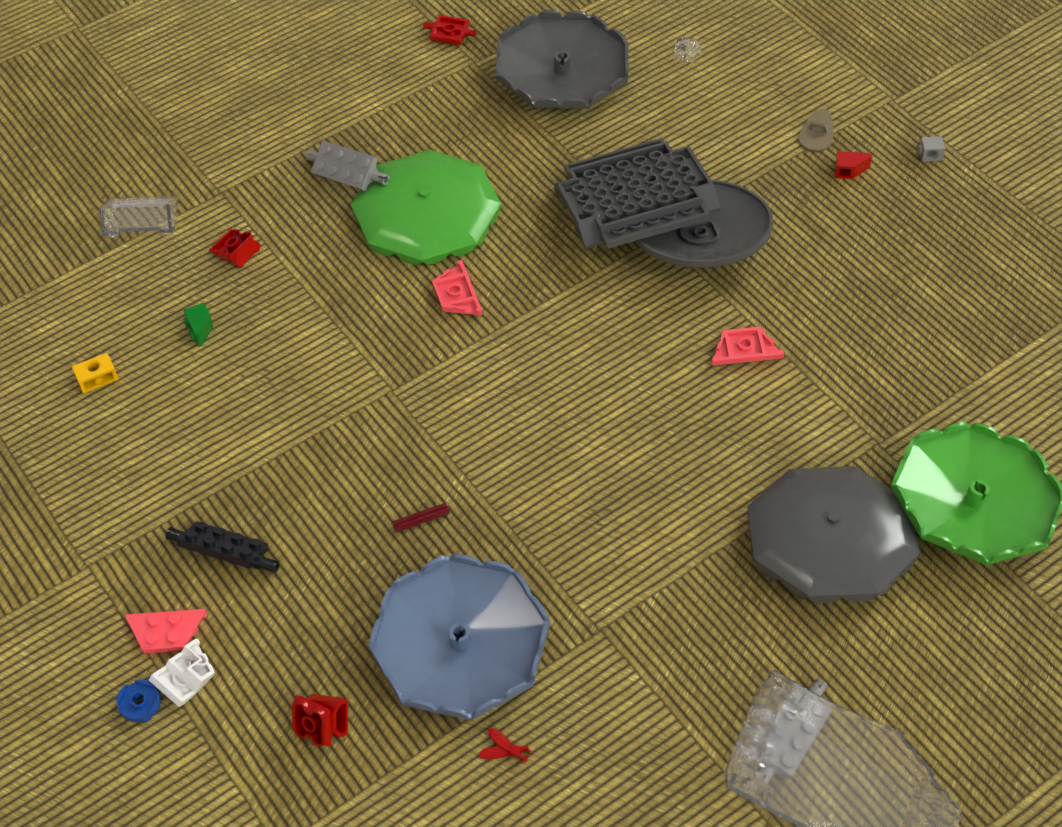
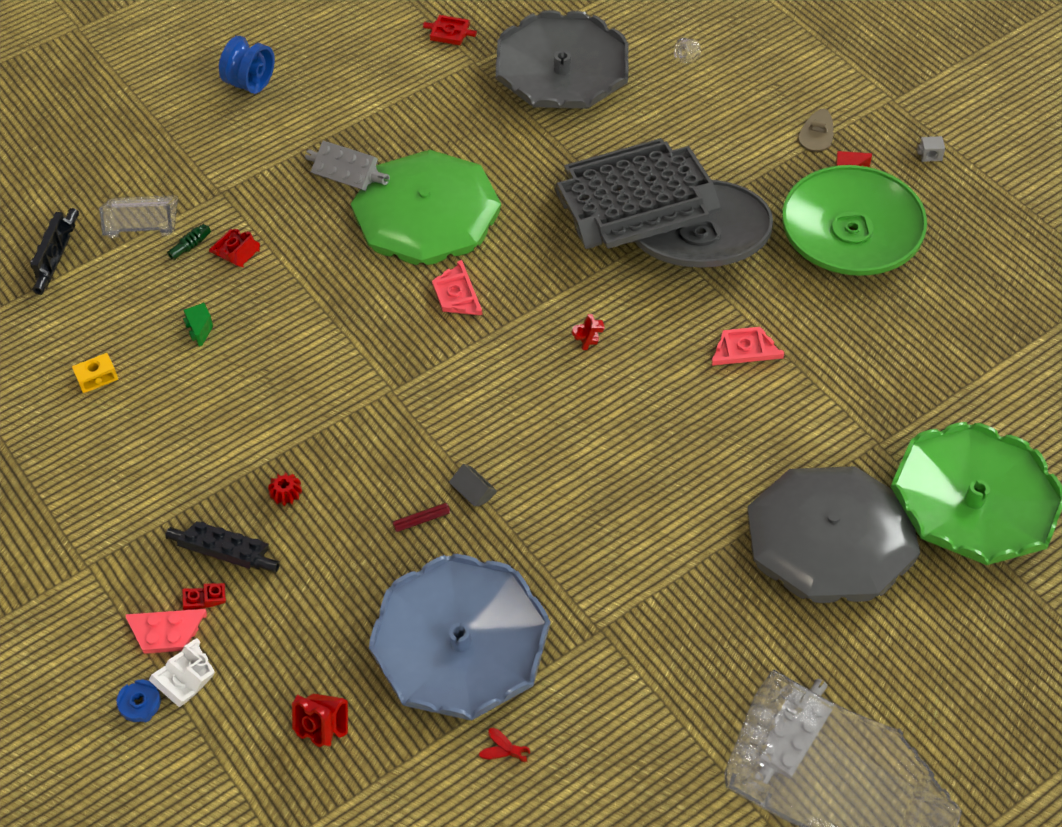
(52, 248): none -> black plate
(189, 241): none -> dark green hinge
(204, 597): none -> red slope
(245, 65): none -> blue piece
(285, 489): none -> red gear
(472, 485): none -> dark grey brick
(588, 331): none -> red hips
(878, 205): none -> bright green dish

